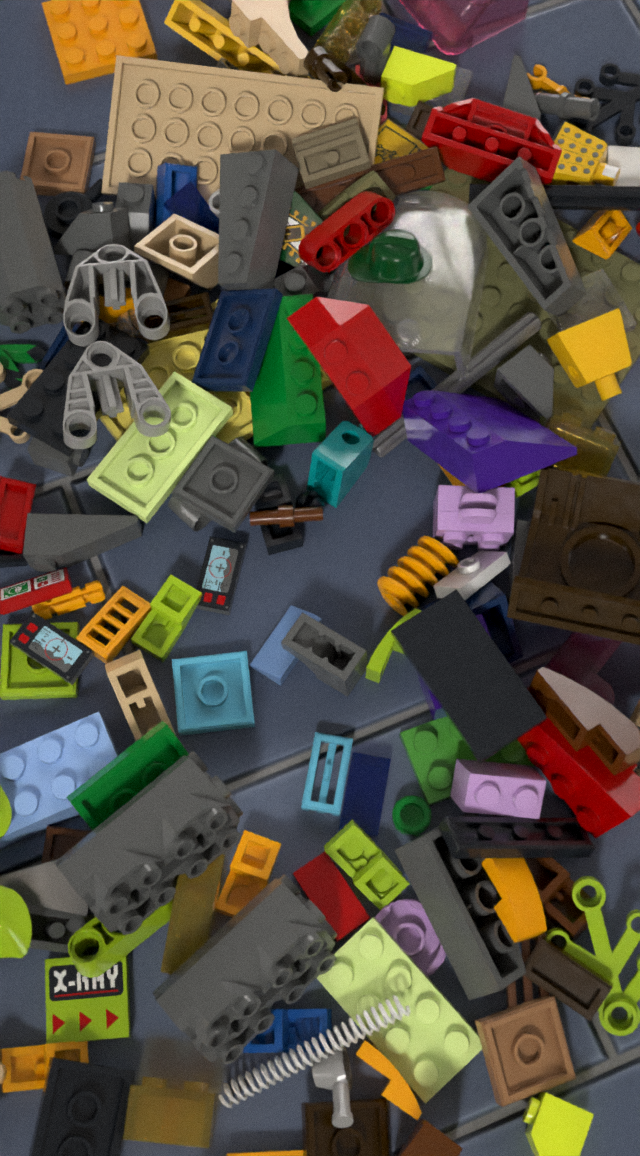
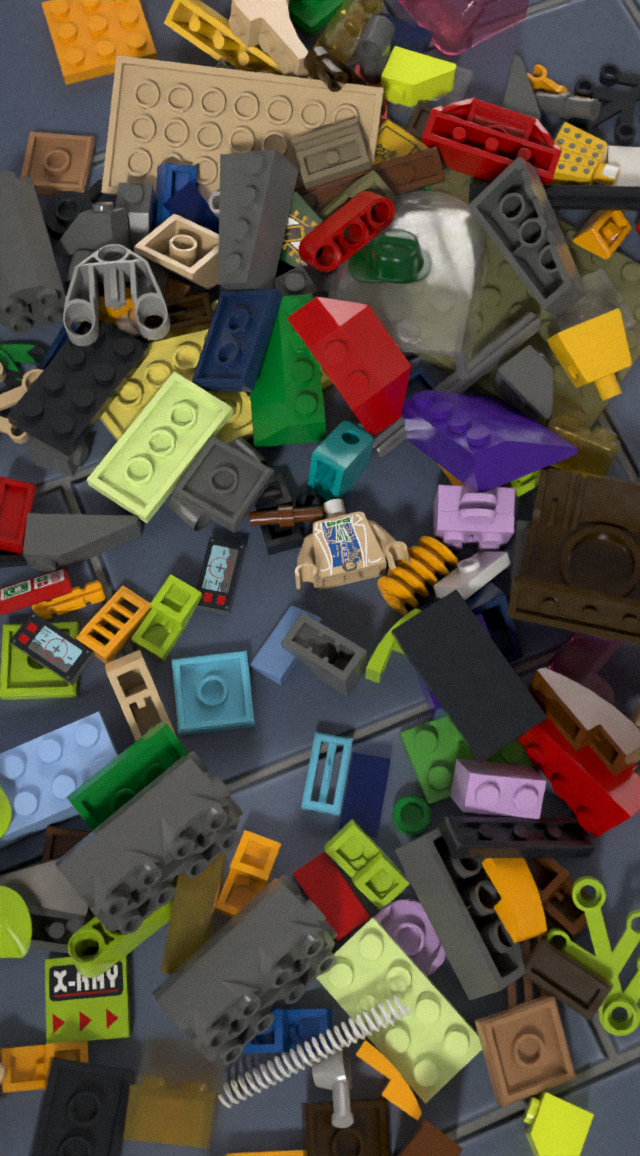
(123, 371): light grey connector -> none
(346, 549): none -> tan torso

